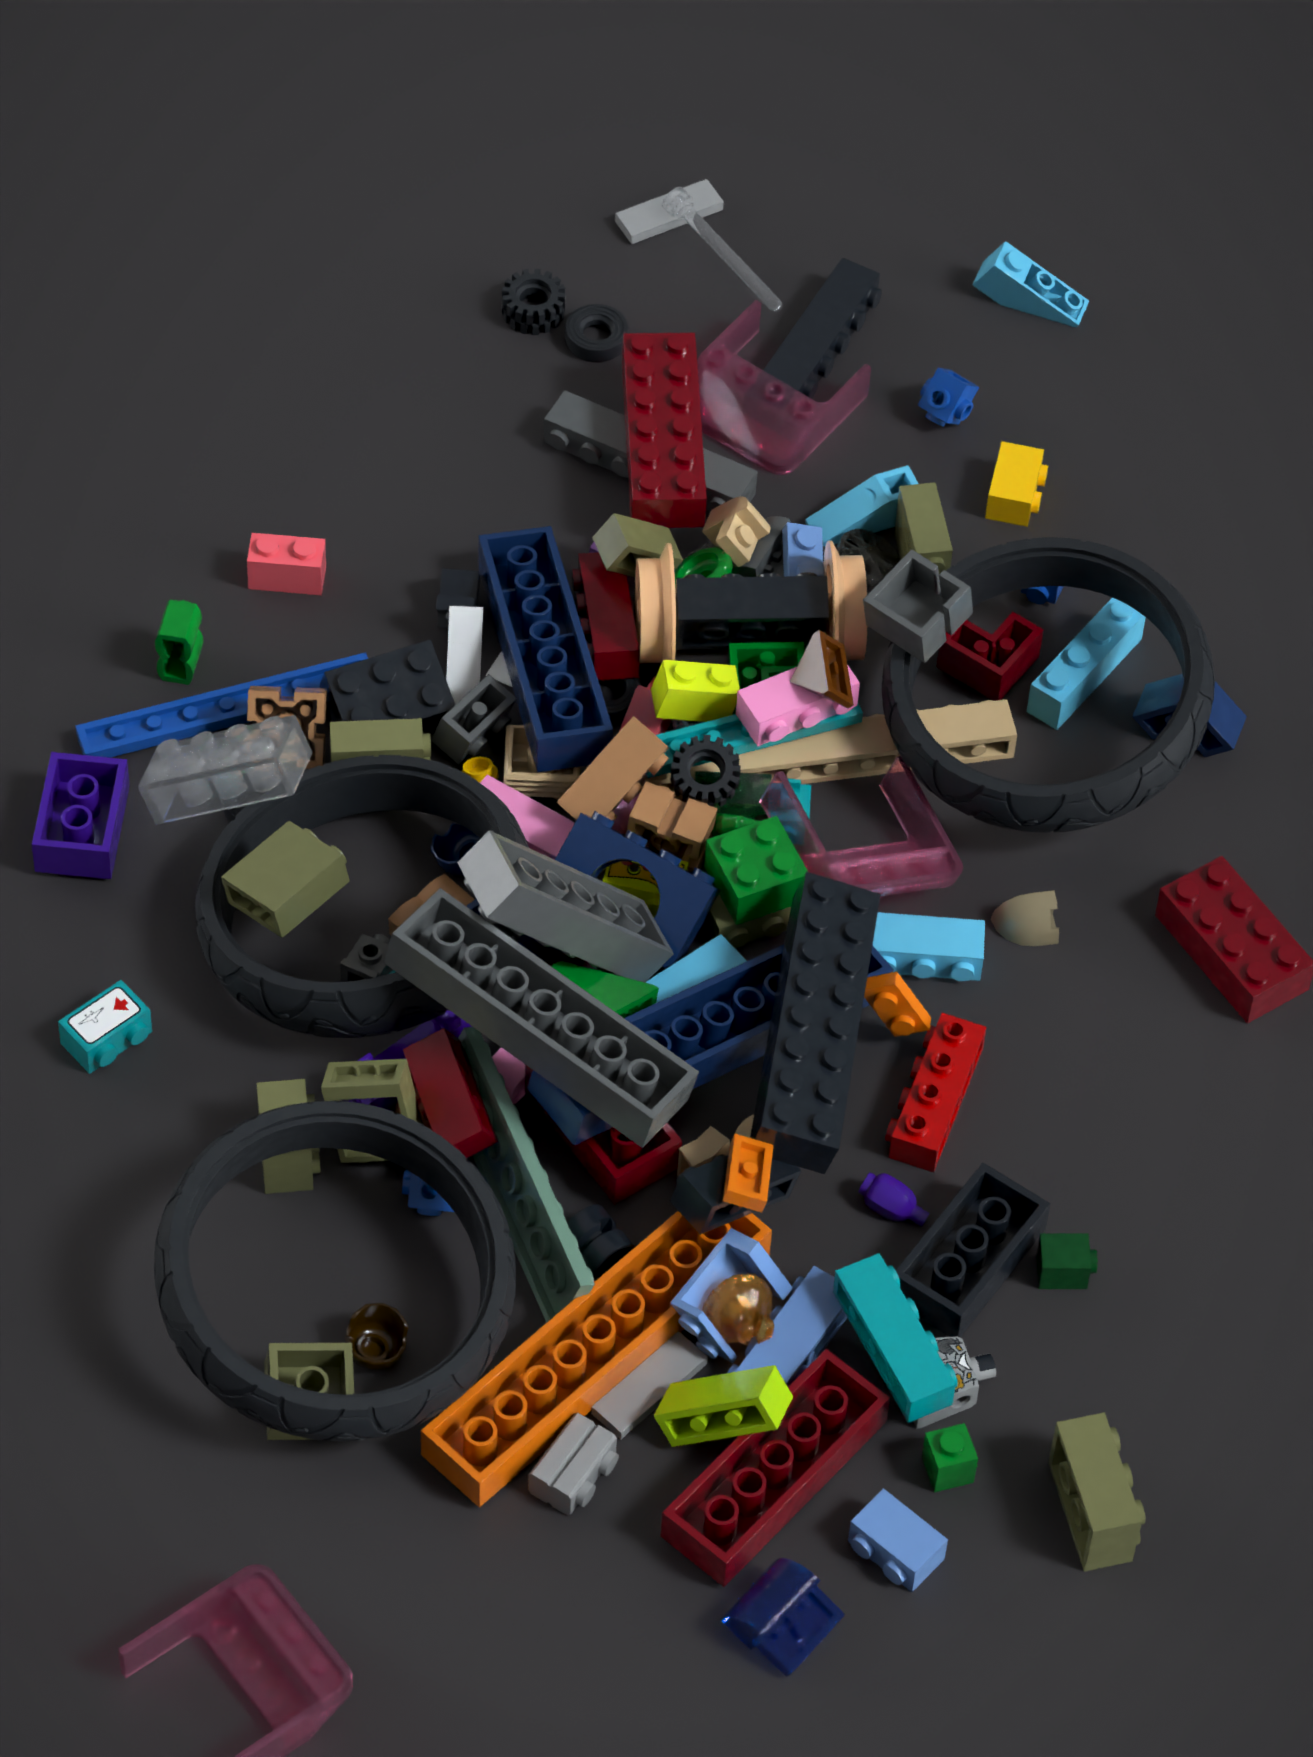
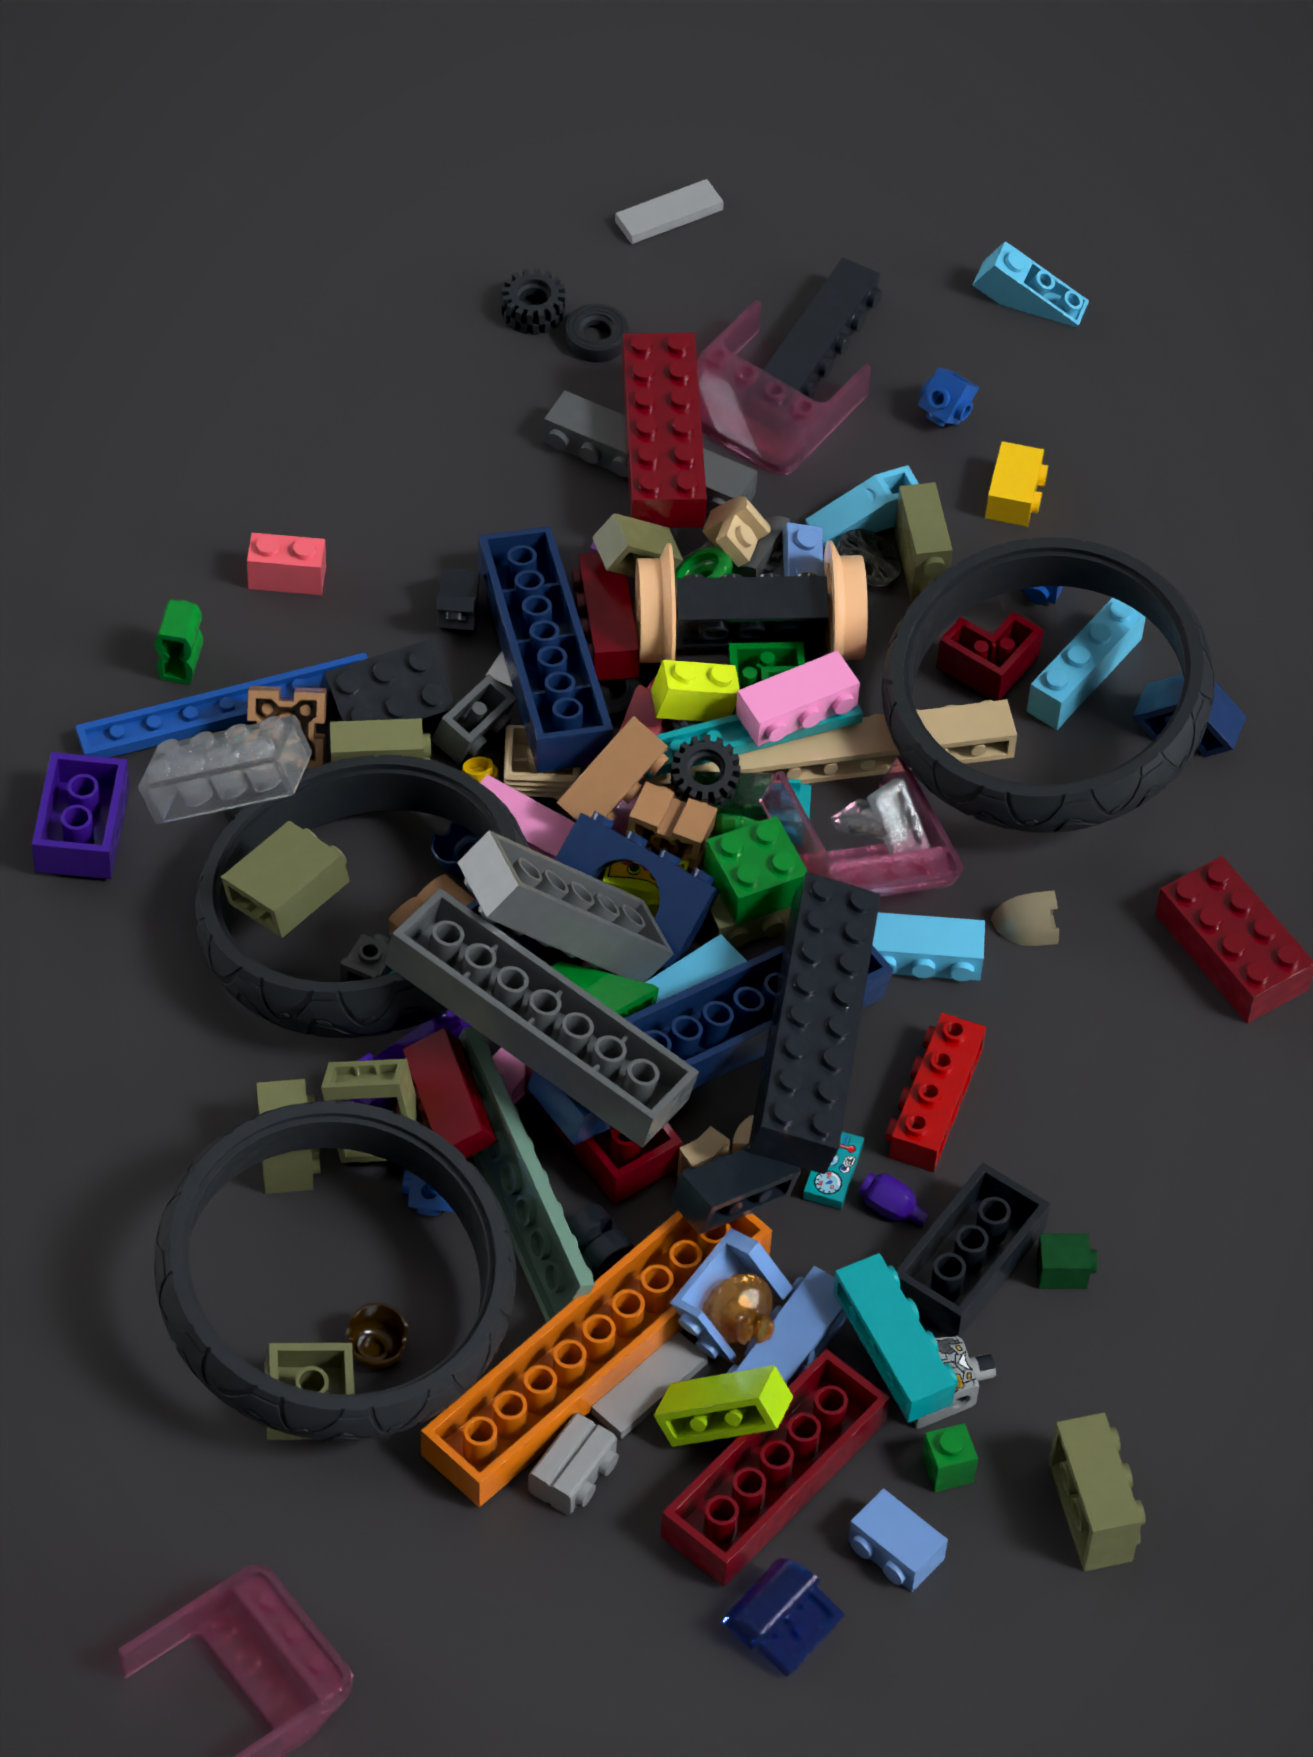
(105, 1027): brick -> none
(464, 650): white sticker -> none
(680, 204): clear piece -> none
(748, 1173): orange plate -> none
(825, 670): reddish brown slope -> none
(834, 1185): none -> teal tile
(888, 816): none -> clear bracket
(896, 1004): orange plate -> none
(911, 611): dark grey piece -> none

